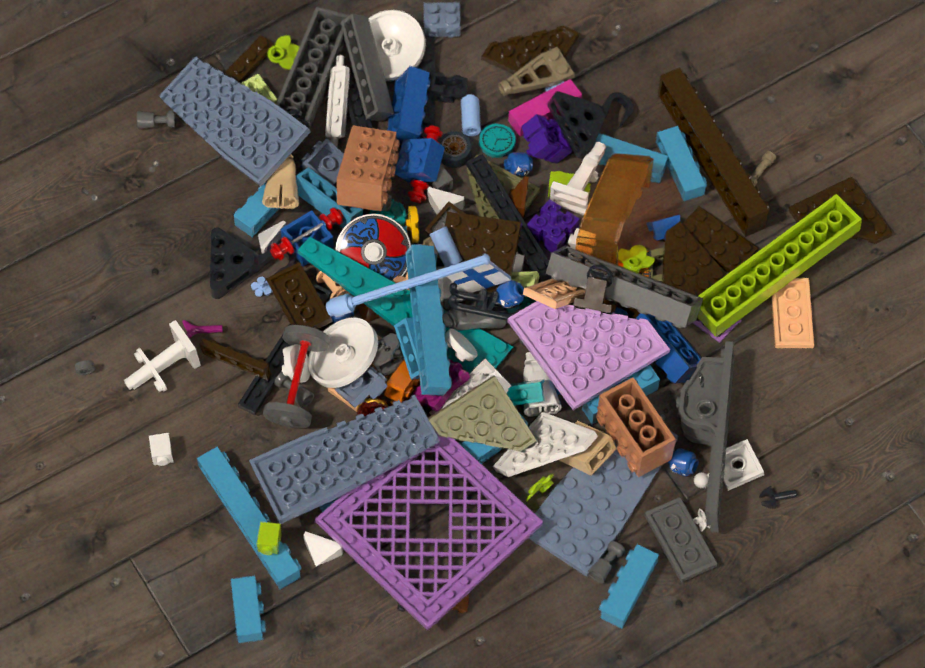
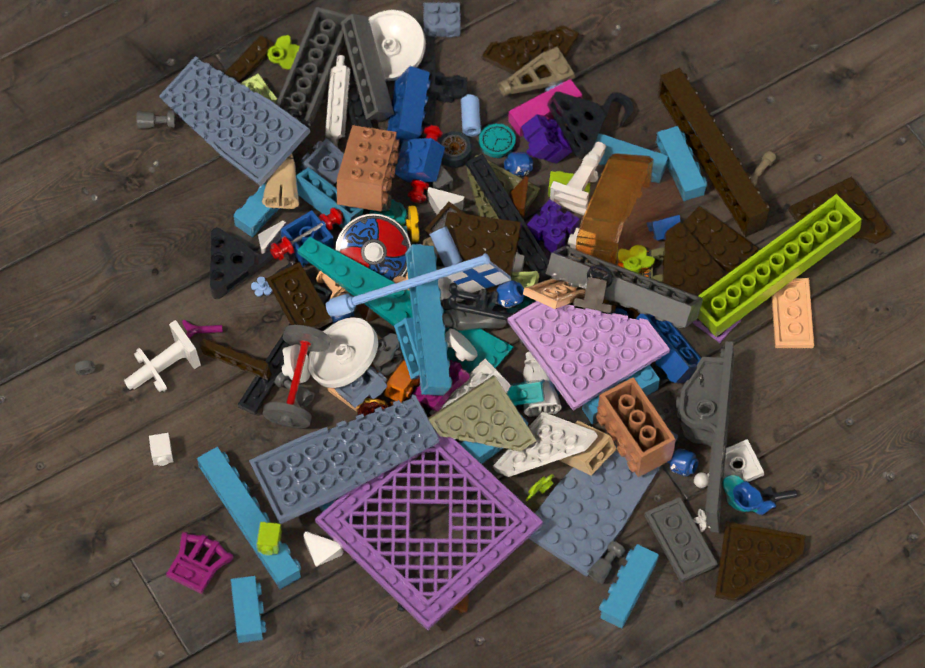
(191, 572): none -> magenta plate
(744, 496): none -> blue hair
(752, 557): none -> dark brown plate

